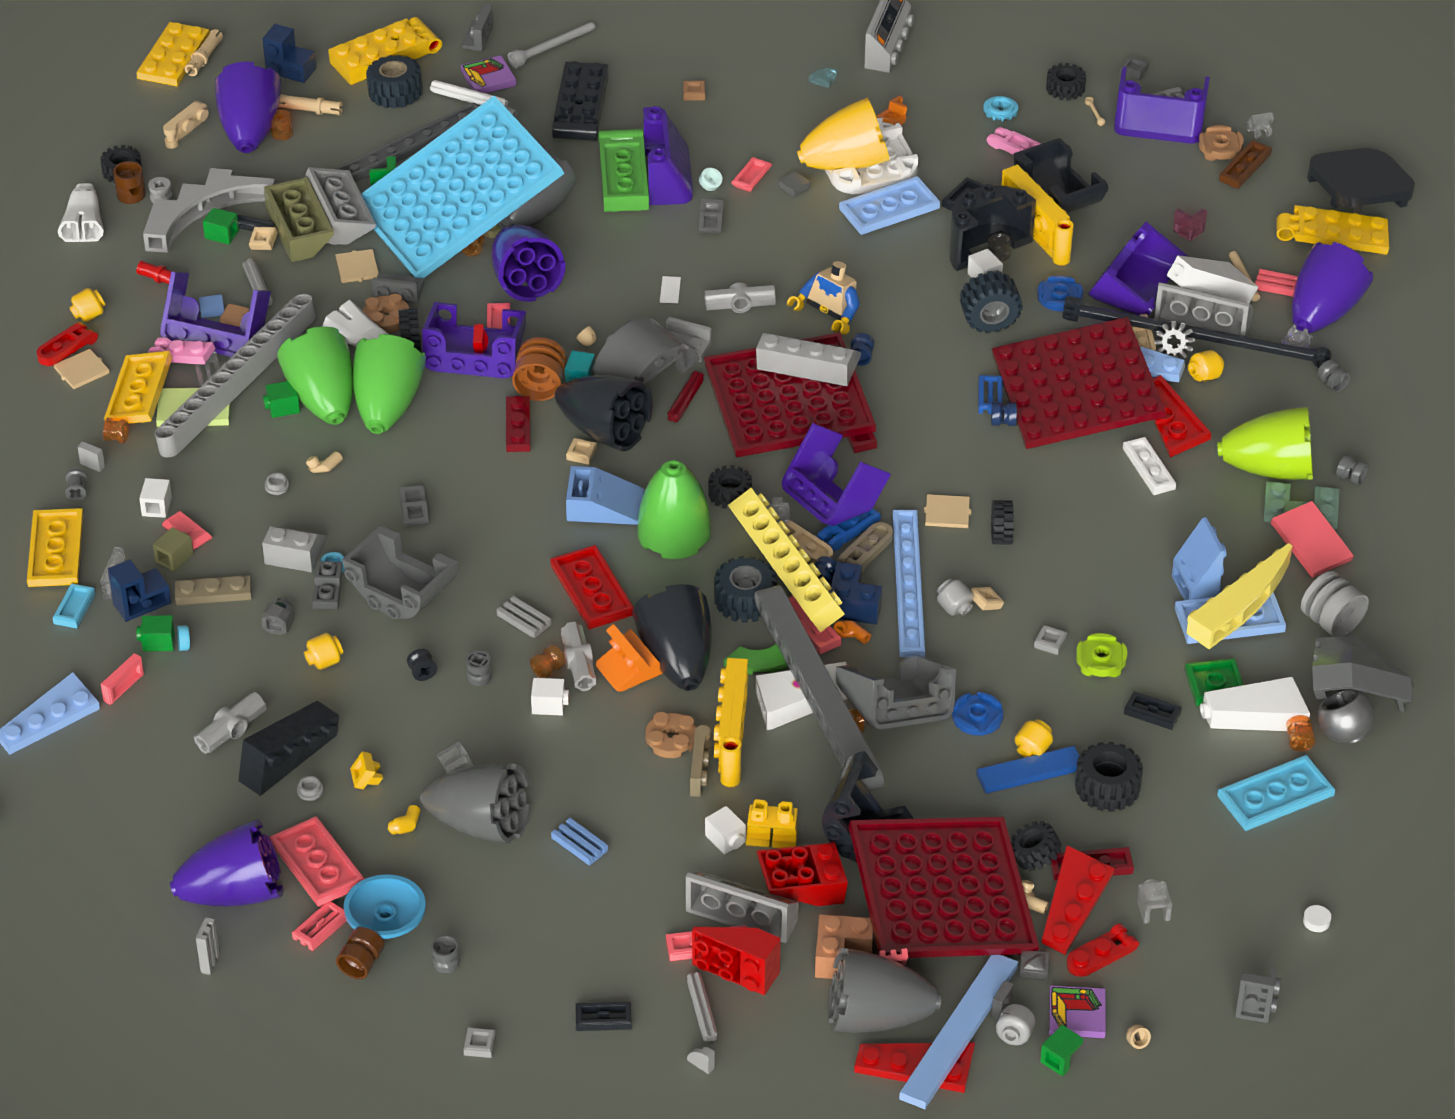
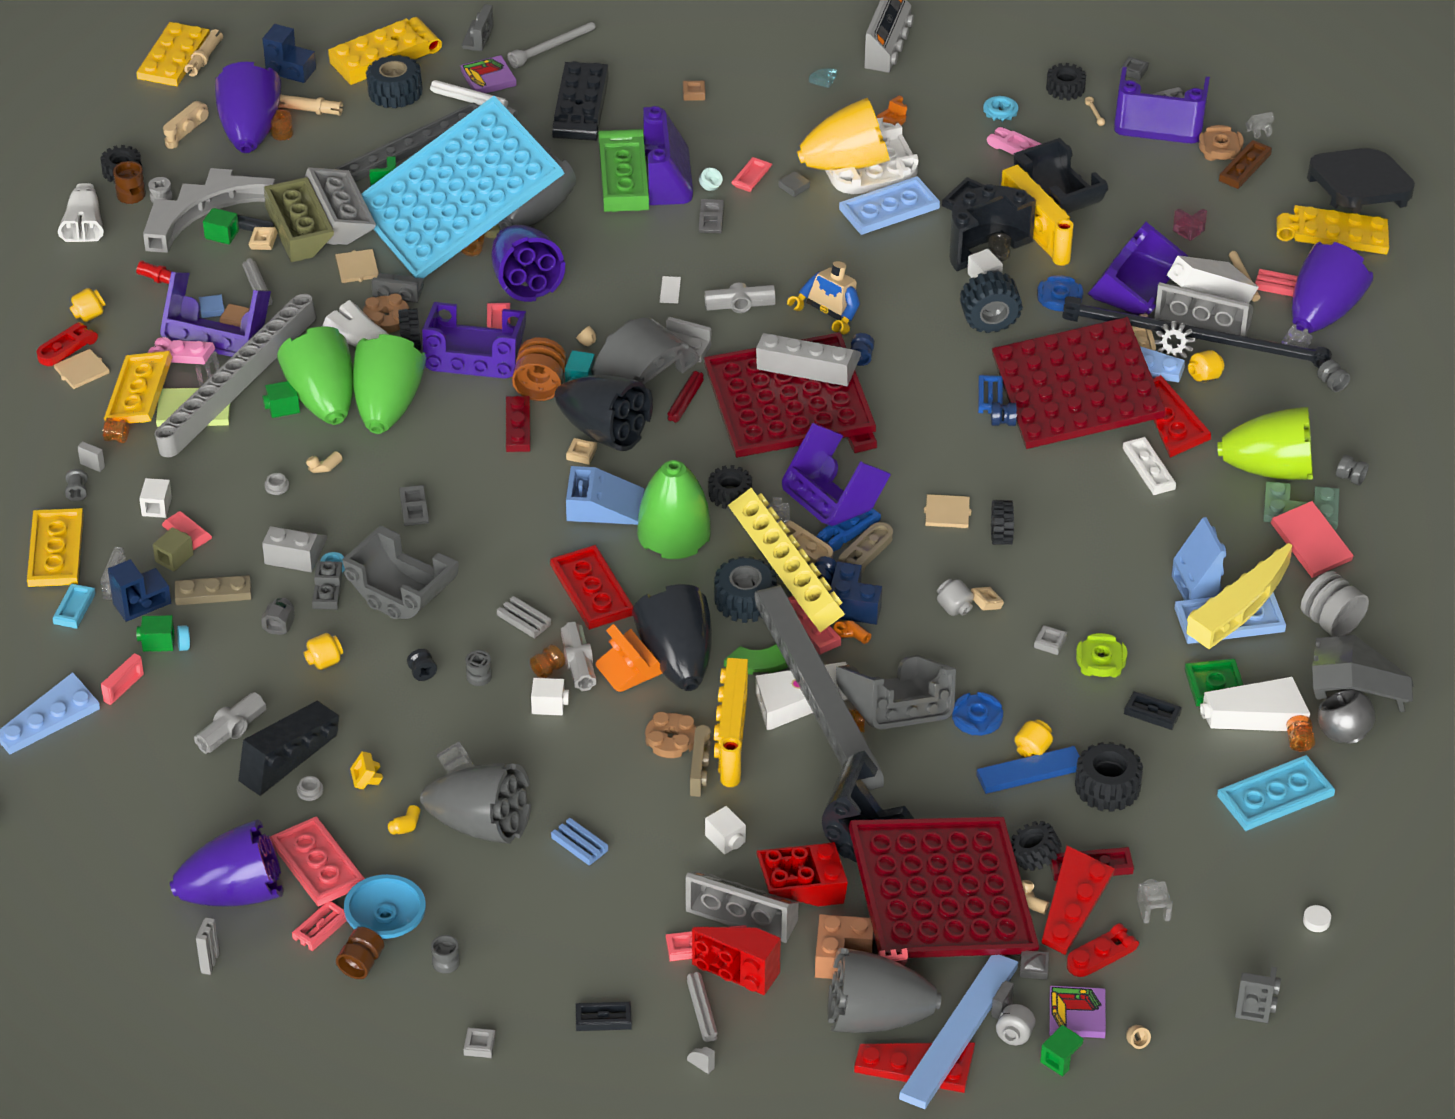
(480, 339): red tile -> none
(764, 818): yellow hips -> none
(908, 583): light blue tile -> none

